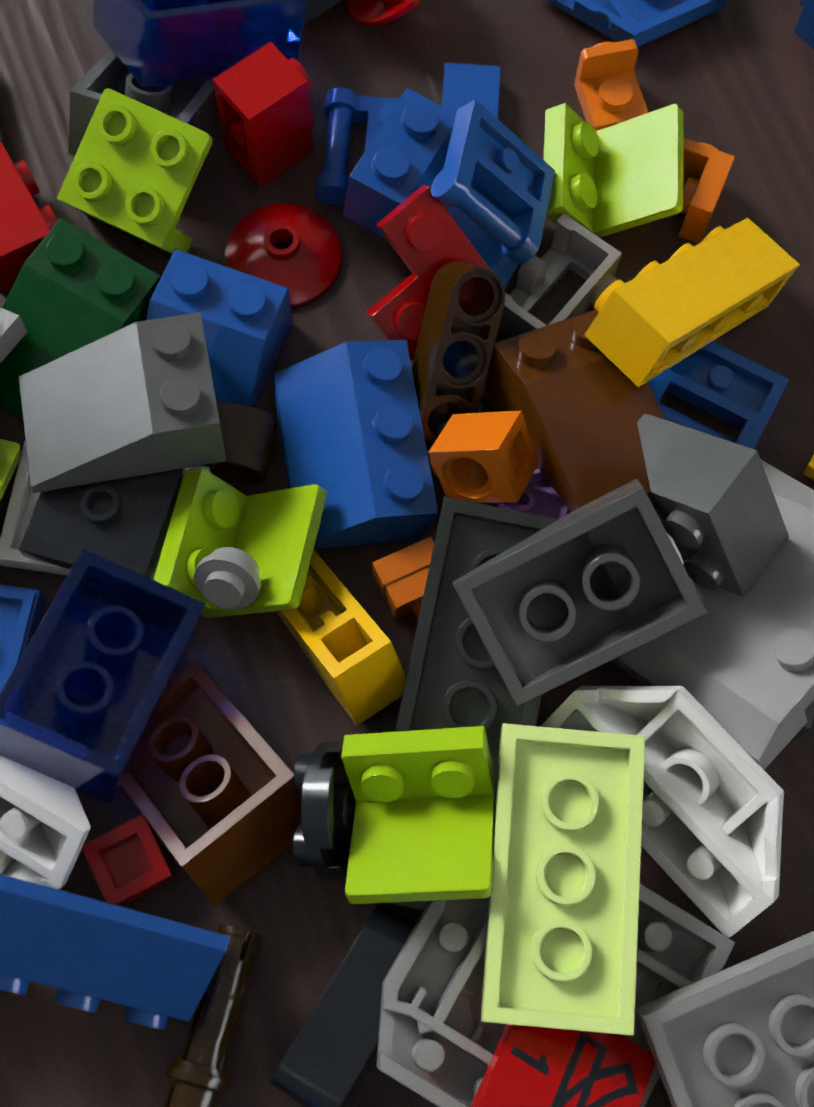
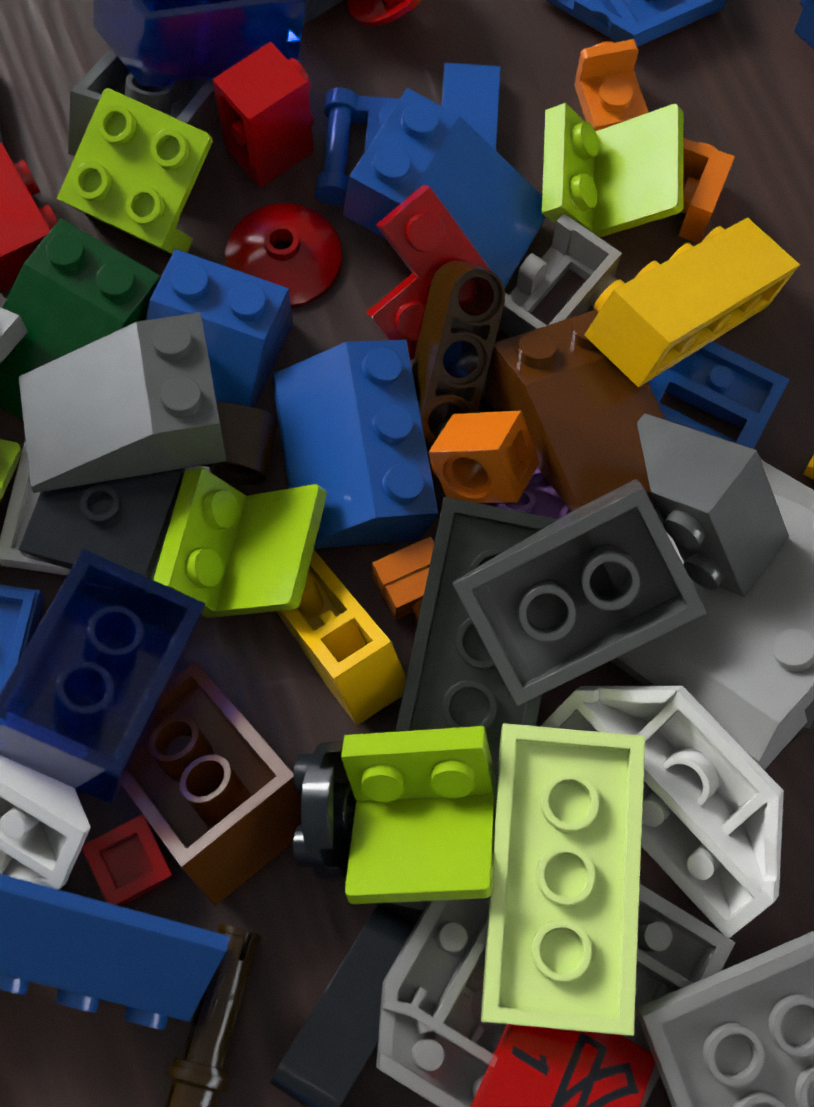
(228, 578): light grey plate -> none
(507, 170): blue plate -> none

